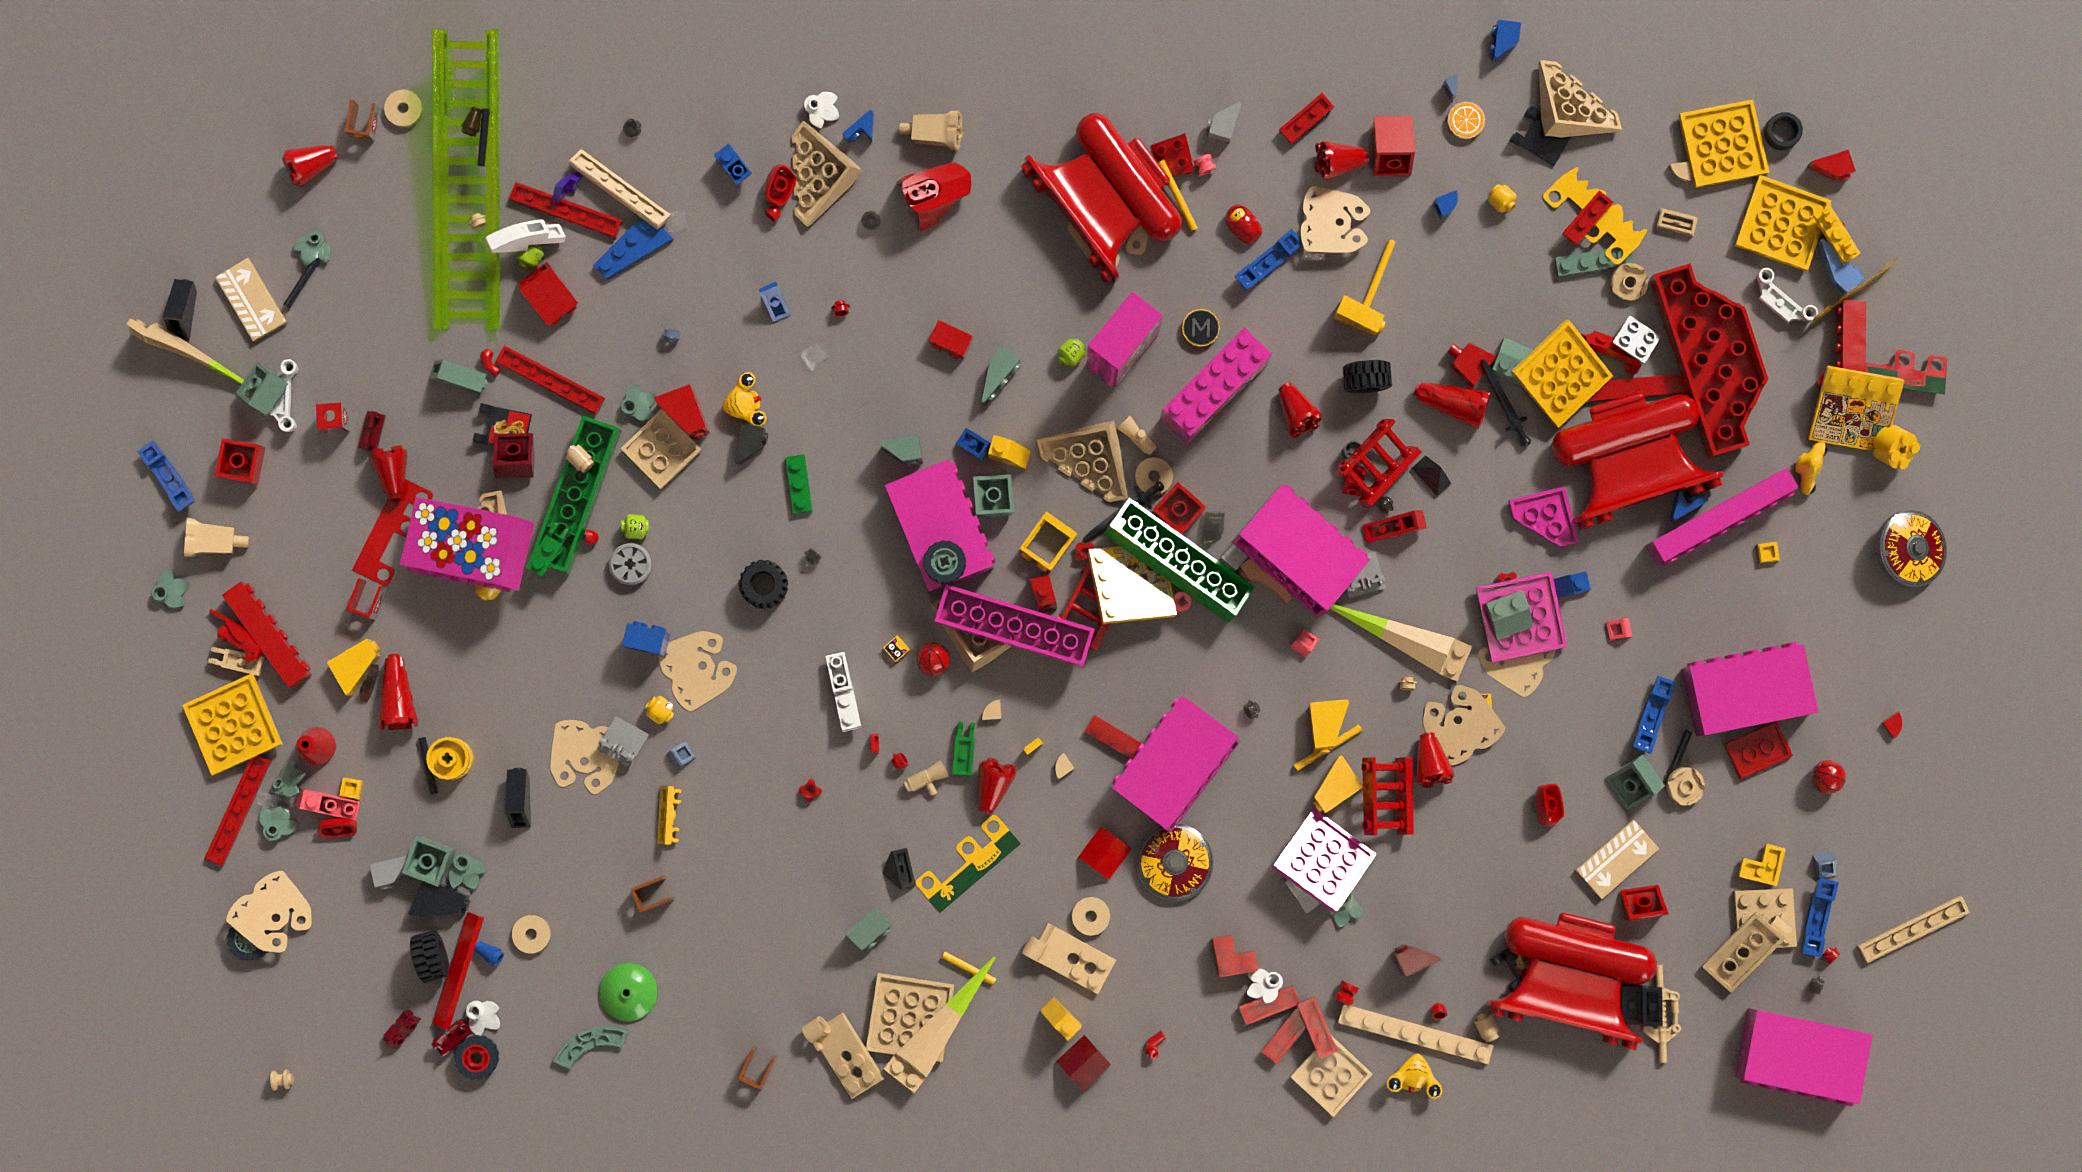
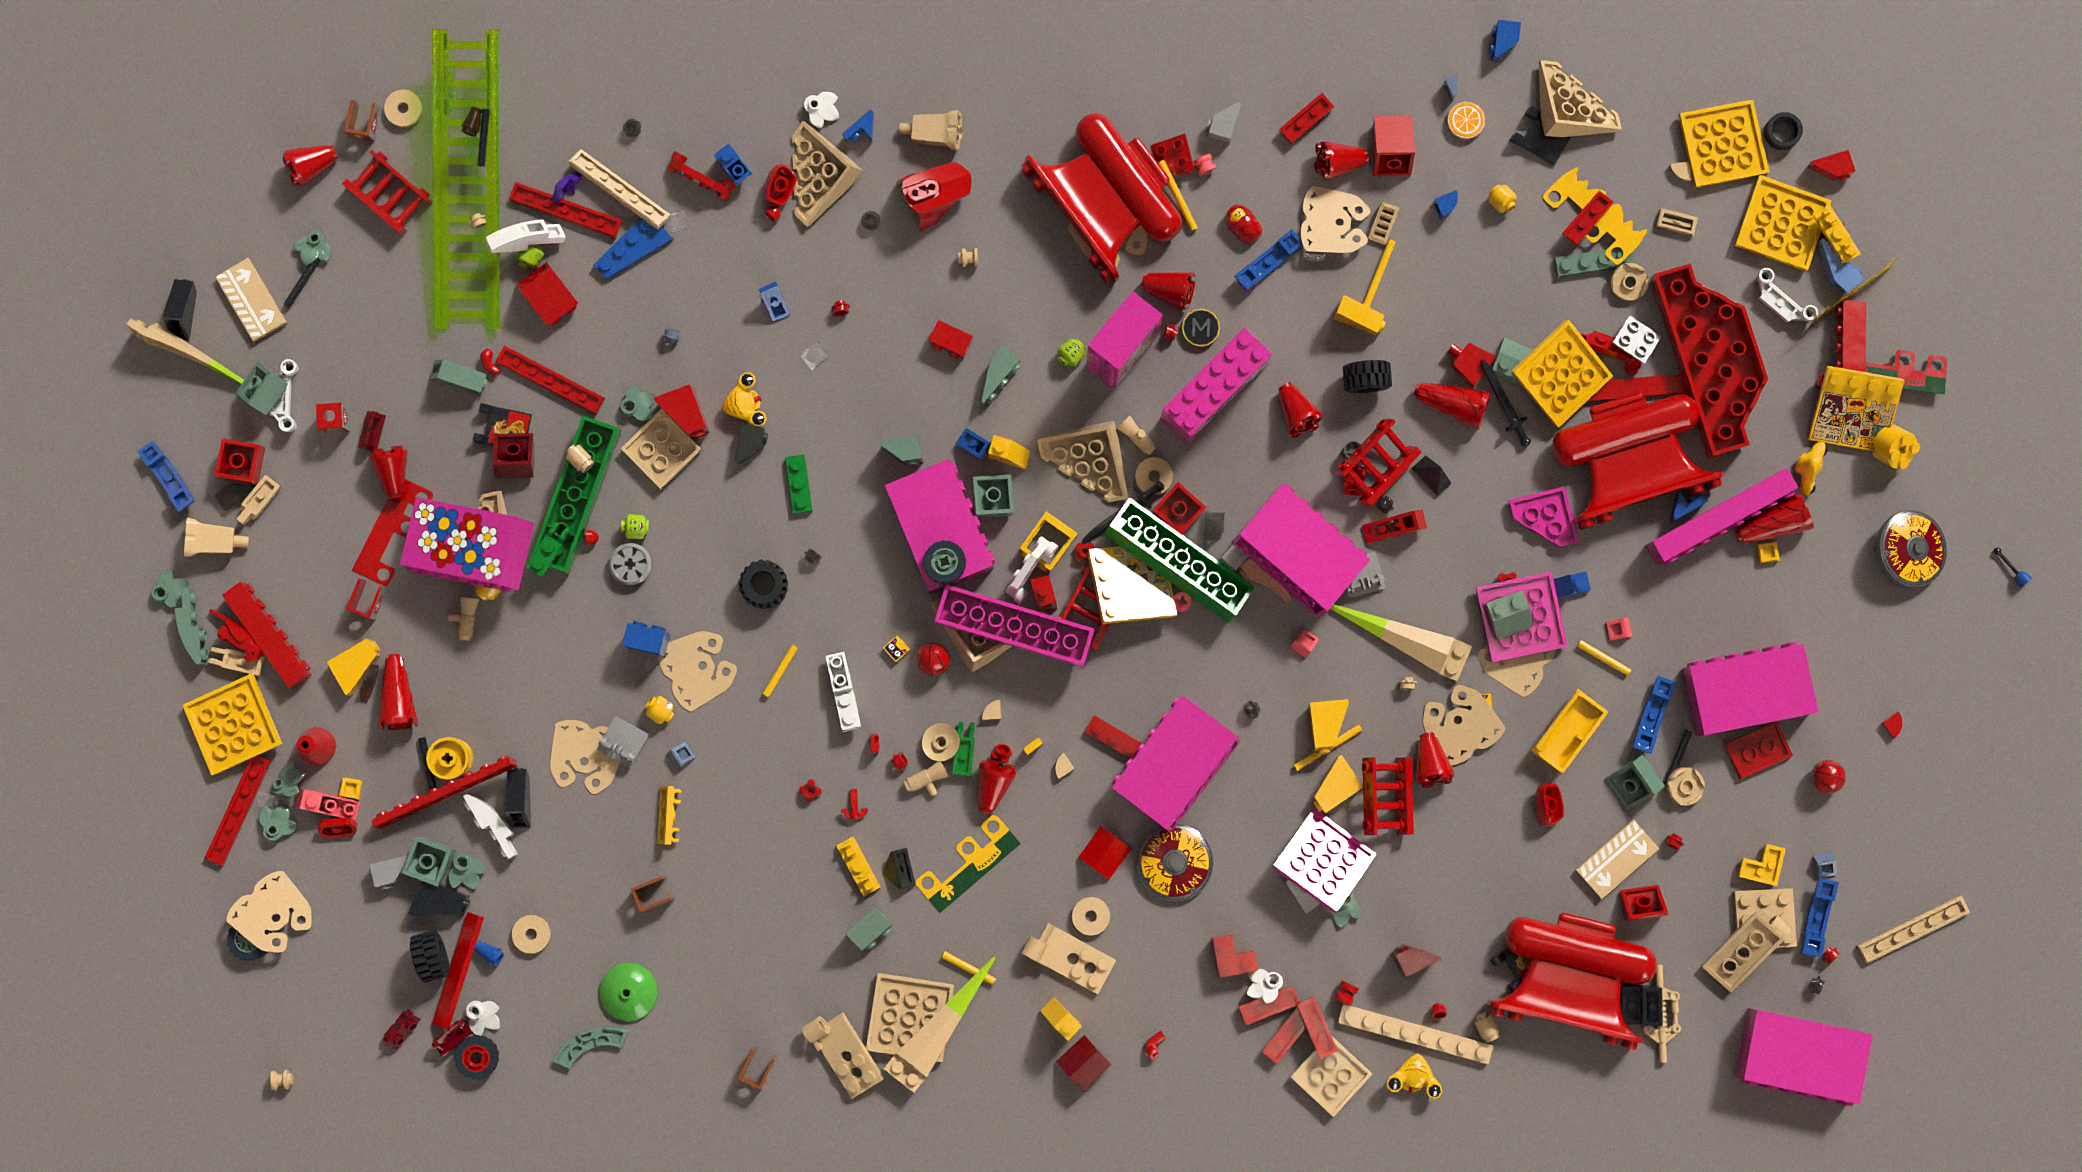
(191, 635): none -> sand green slope
(232, 494): none -> clear smoke slope
(258, 499): none -> tan hinge
(369, 199): none -> red fence
(450, 789): none -> red plate
(466, 619): none -> tan piece
(488, 817): none -> white slope
(678, 164): none -> red plate
(780, 670): none -> yellow bar
(854, 814): none -> red piece
(858, 866): none -> yellow plate
(933, 737): none -> tan dish
(968, 257): none -> tan wheel
(1001, 753): none -> red plate
(1015, 589): none -> white plate
(1170, 333): none -> red plate
(1171, 287): none -> red cone
(1388, 207): none -> tan slope
(1569, 731): none -> yellow container
(1604, 658): none -> yellow bar
(1674, 841): none -> red plate
(1782, 519): none -> red cone
(2021, 577): none -> hinge

